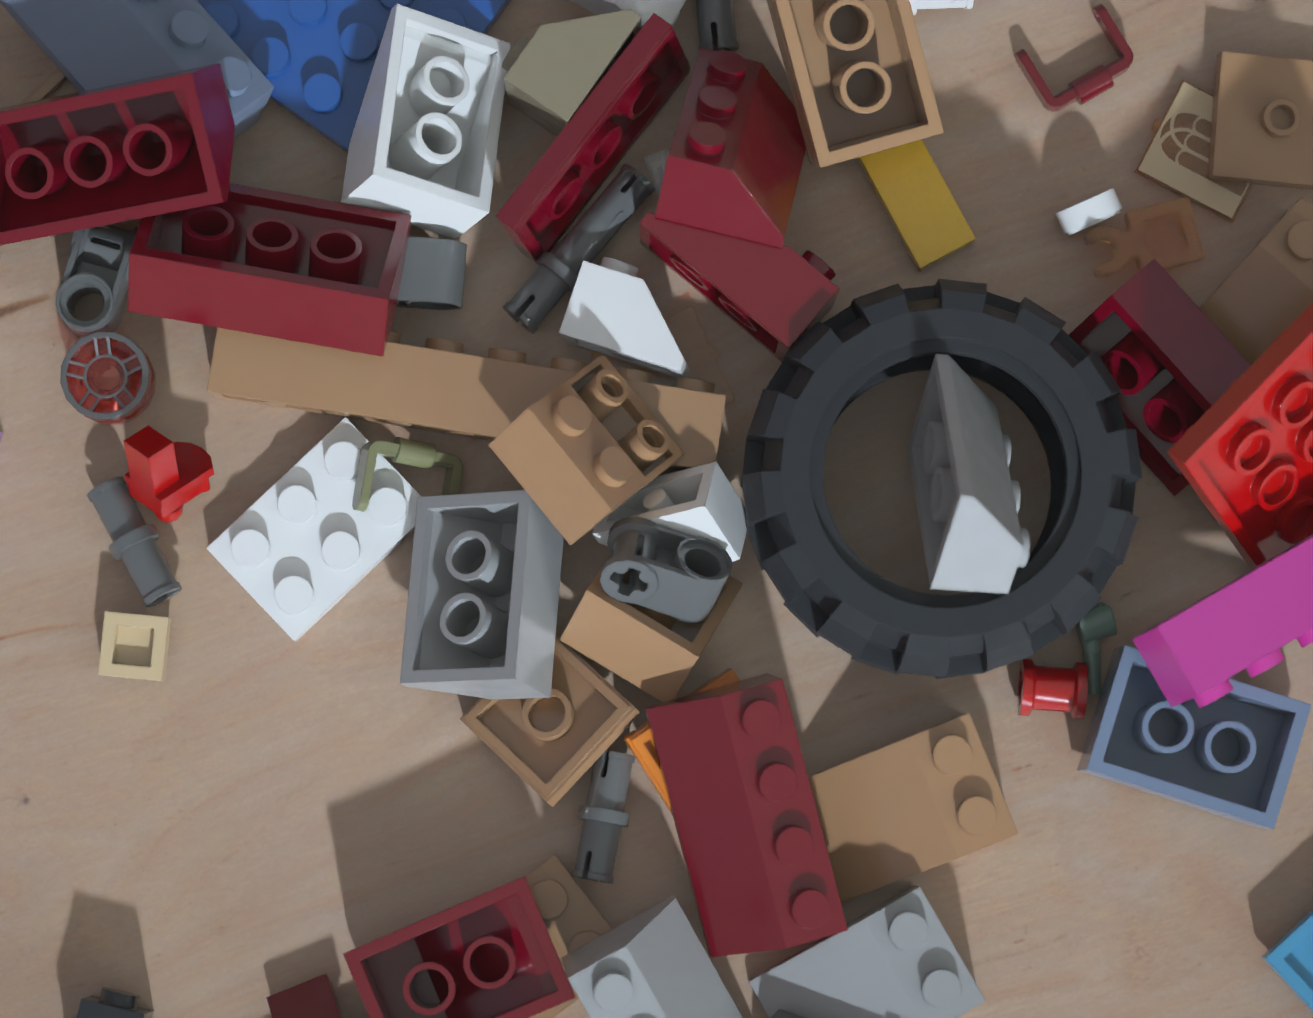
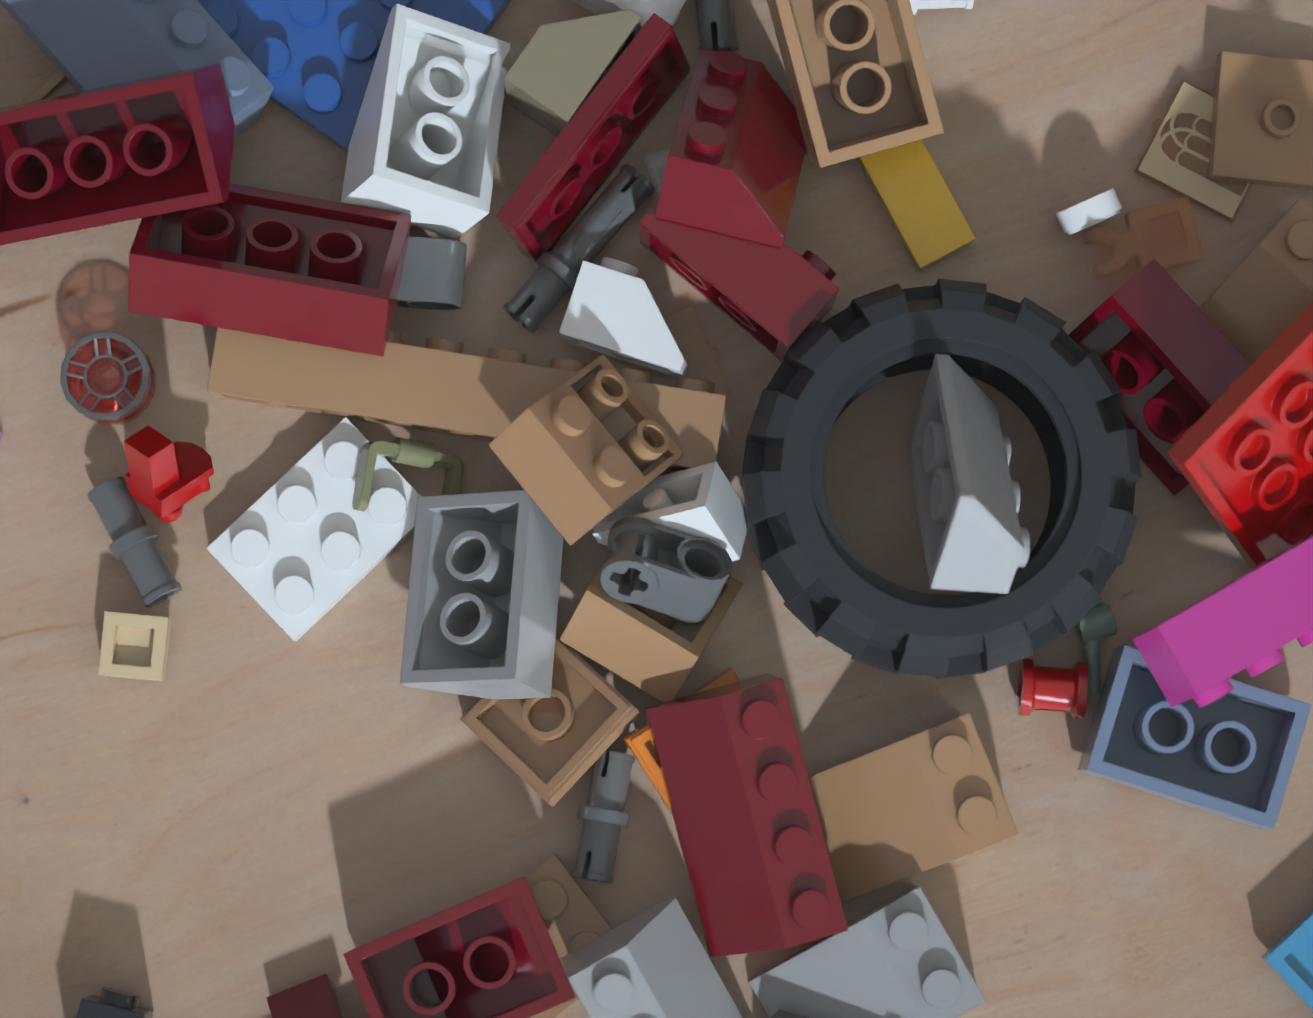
(96, 266): dark grey piece -> none
(1089, 84): dark red piece -> none

